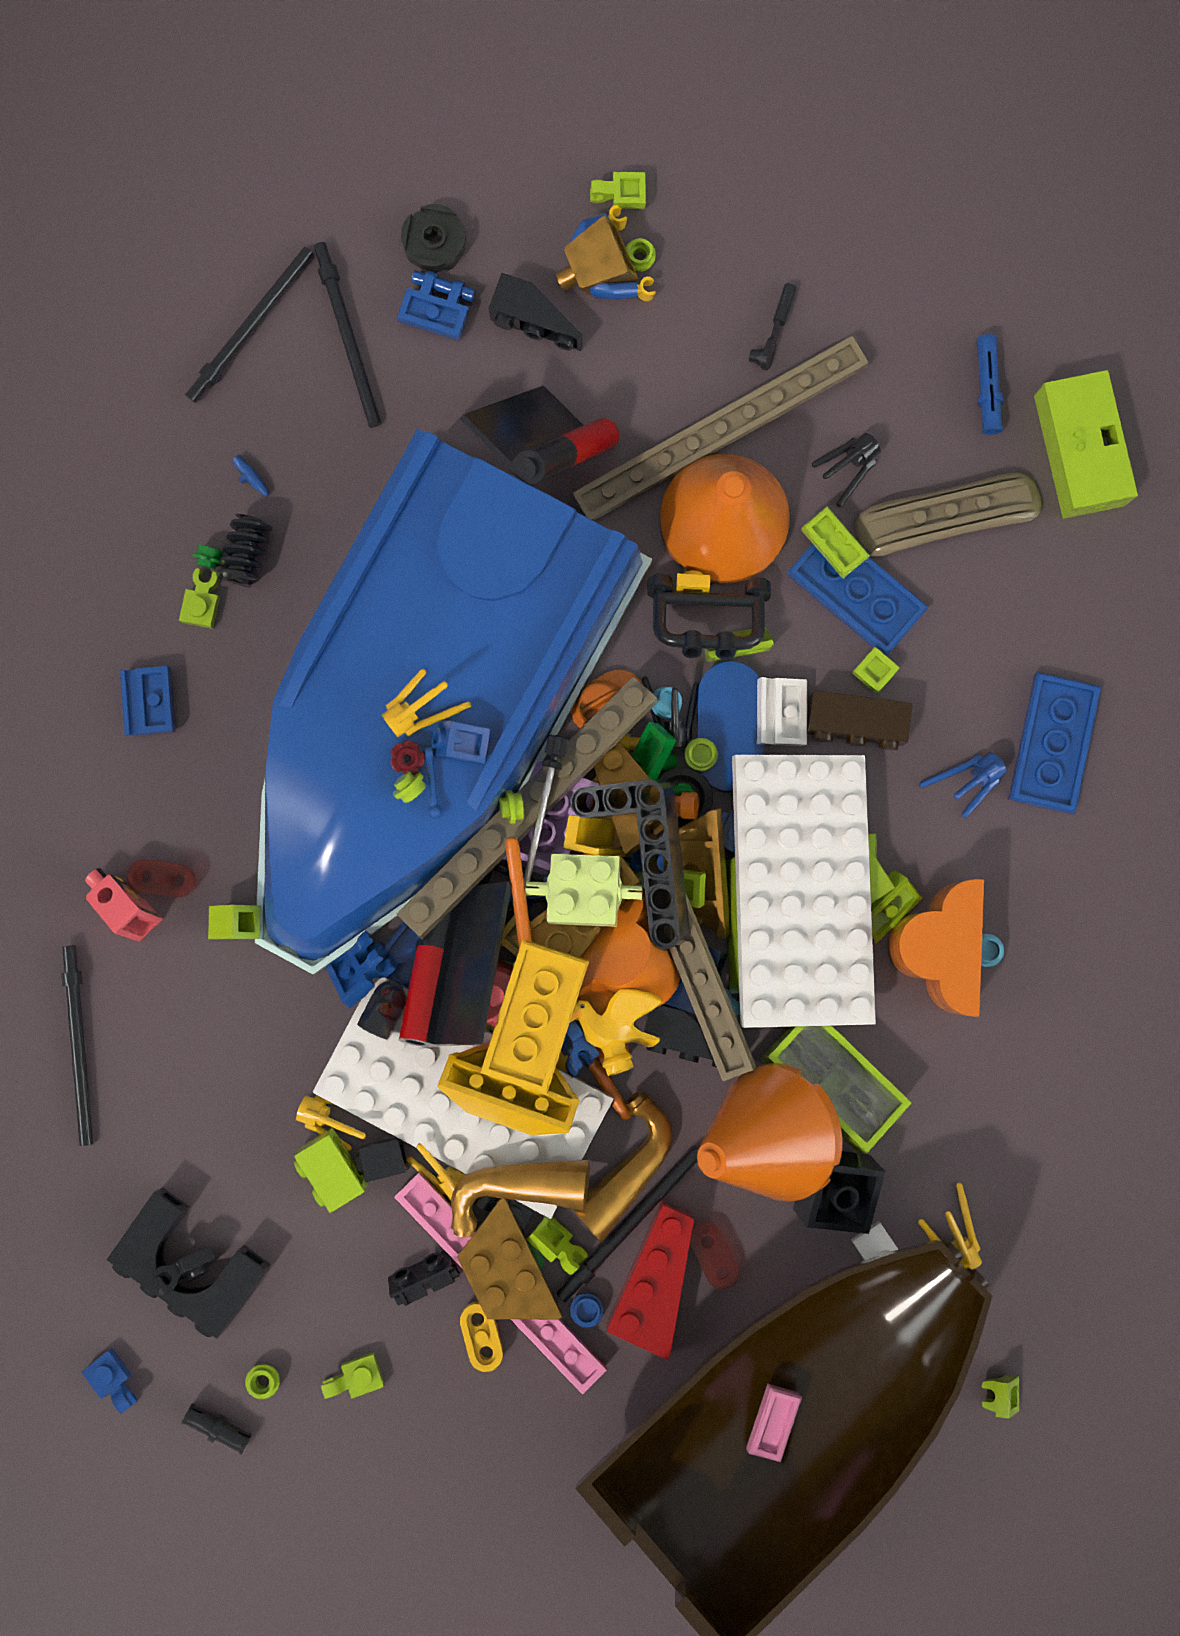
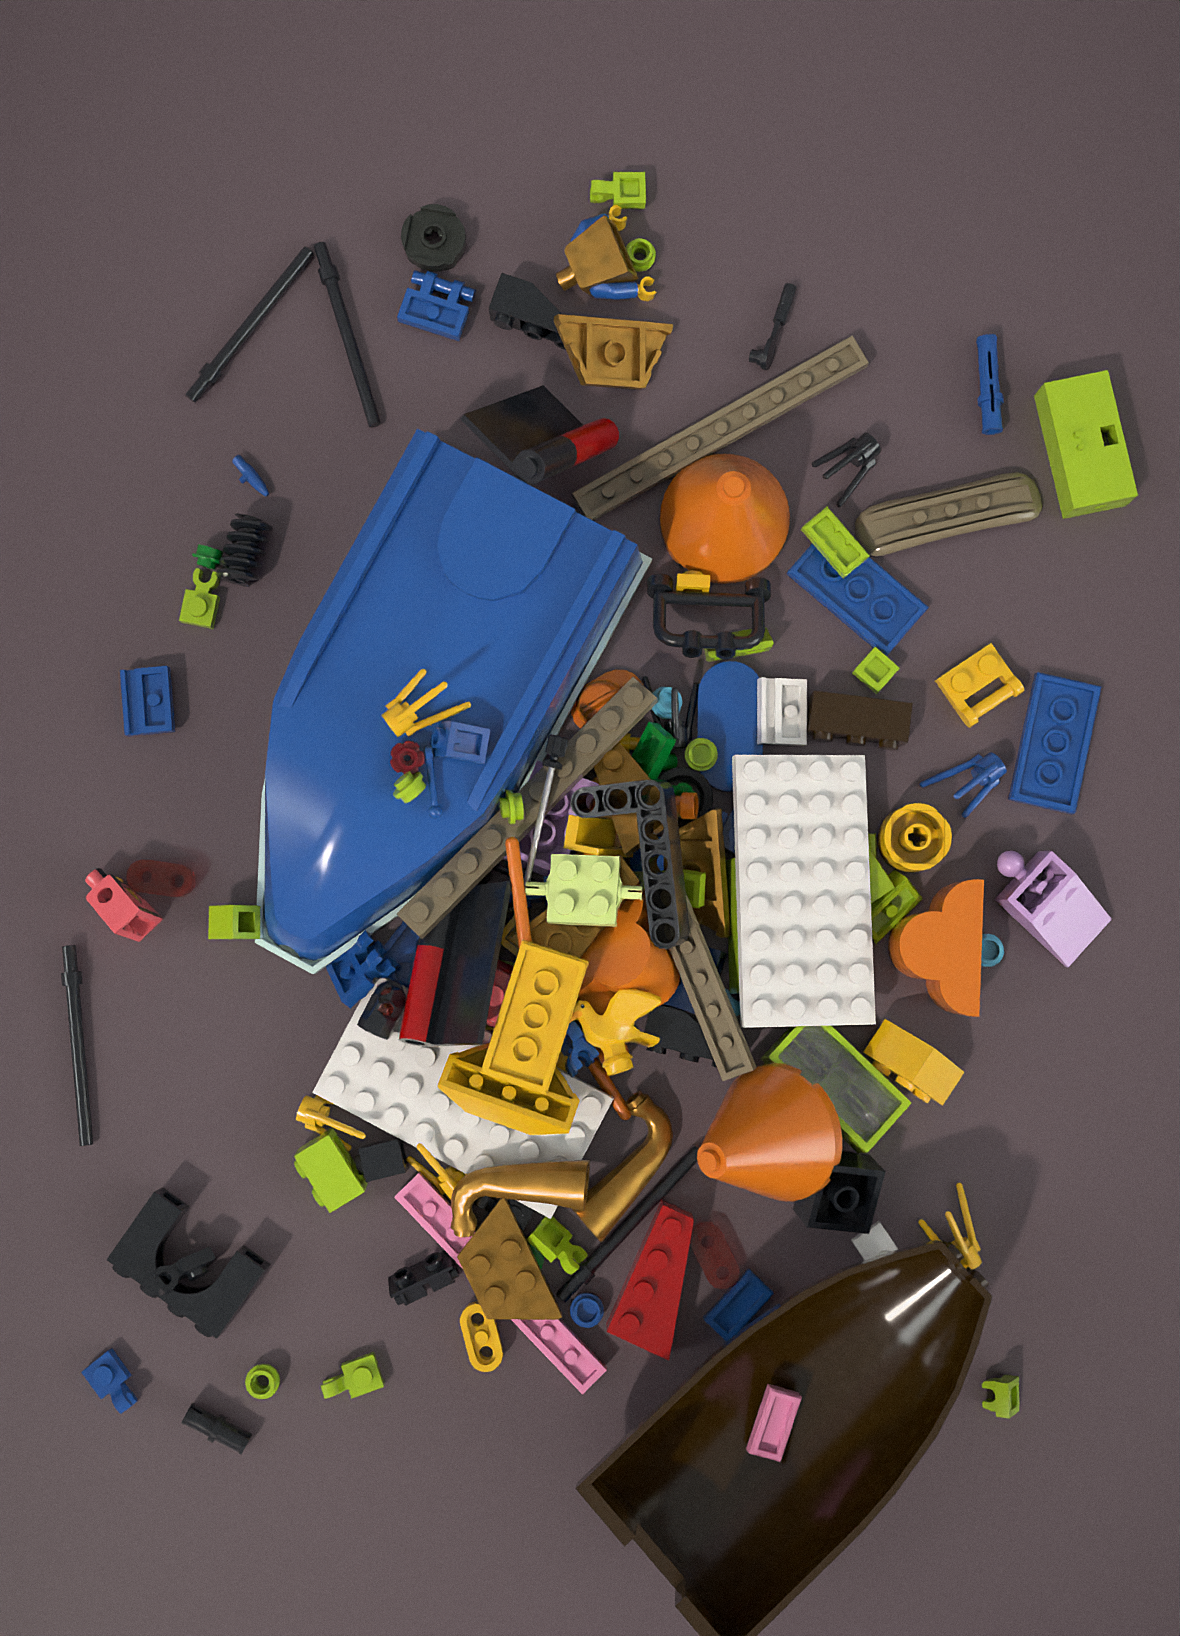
(612, 350): none -> pearl gold wing
(738, 1305): none -> blue tile
(915, 1063): none -> yellow brick
(927, 824): none -> yellow brick
(974, 675): none -> yellow plate
(1055, 909): none -> lavender slope

